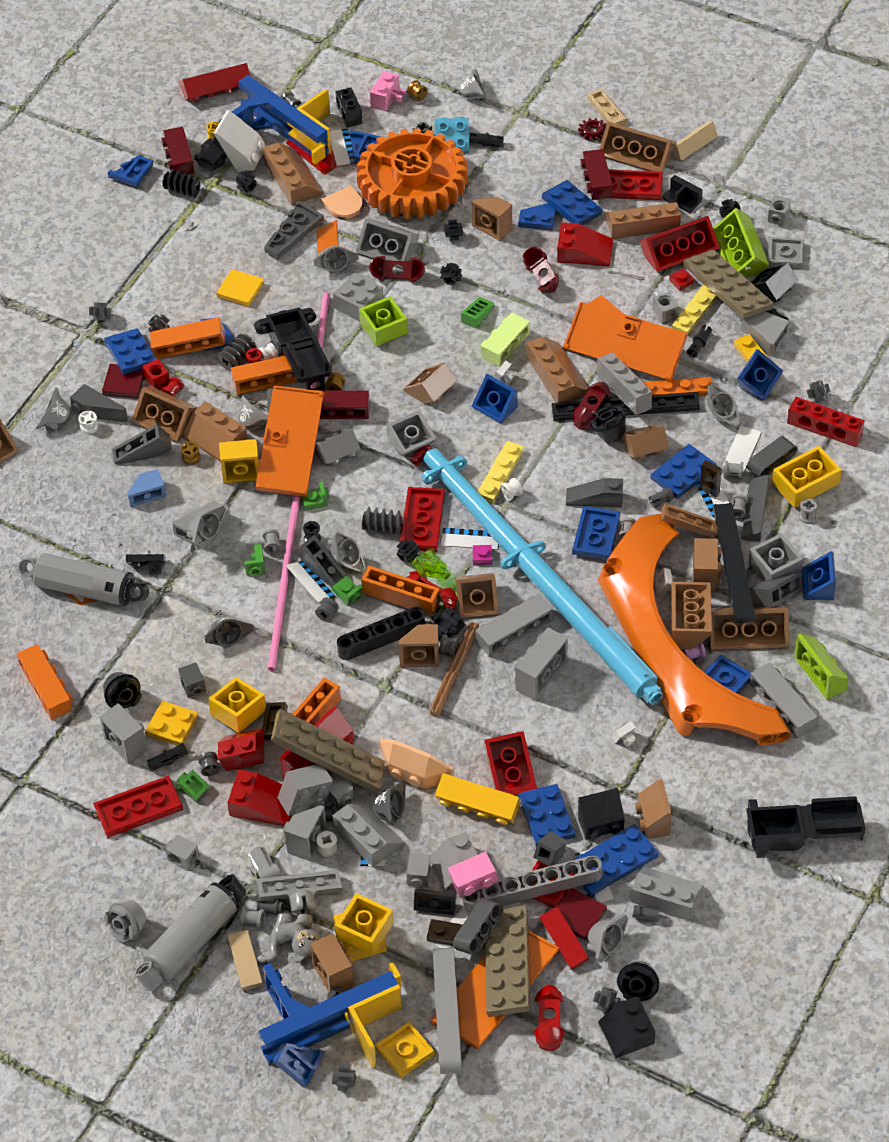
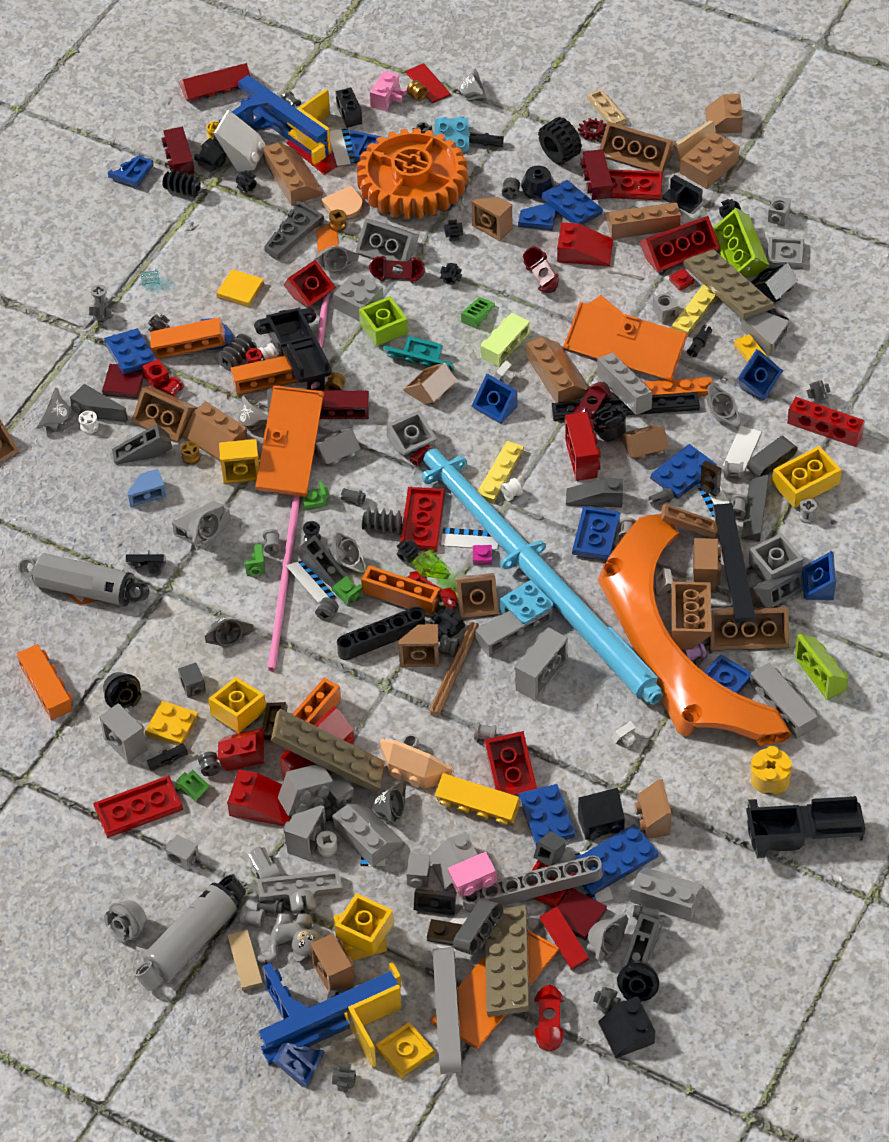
(94, 292): none -> light grey bush
(156, 279): none -> clear light blue bush
(309, 284): none -> red slope
(337, 220): none -> pearl gold wheel
(353, 496): none -> dark grey pin
(411, 740): none -> light grey hinge
(419, 350): none -> teal bracket
(436, 90): none -> red piece
(484, 732): none -> light grey bush
(511, 188): none -> dark grey wheel
(525, 602): none -> medium azure bracket
(536, 181): none -> black cone
(560, 140): none -> black tyre
(582, 446): none -> red brick
(643, 939): none -> dark grey slope
(709, 159): none -> medium nougat brick
(726, 113): none -> medium nougat slope
(770, 771): none -> yellow brick

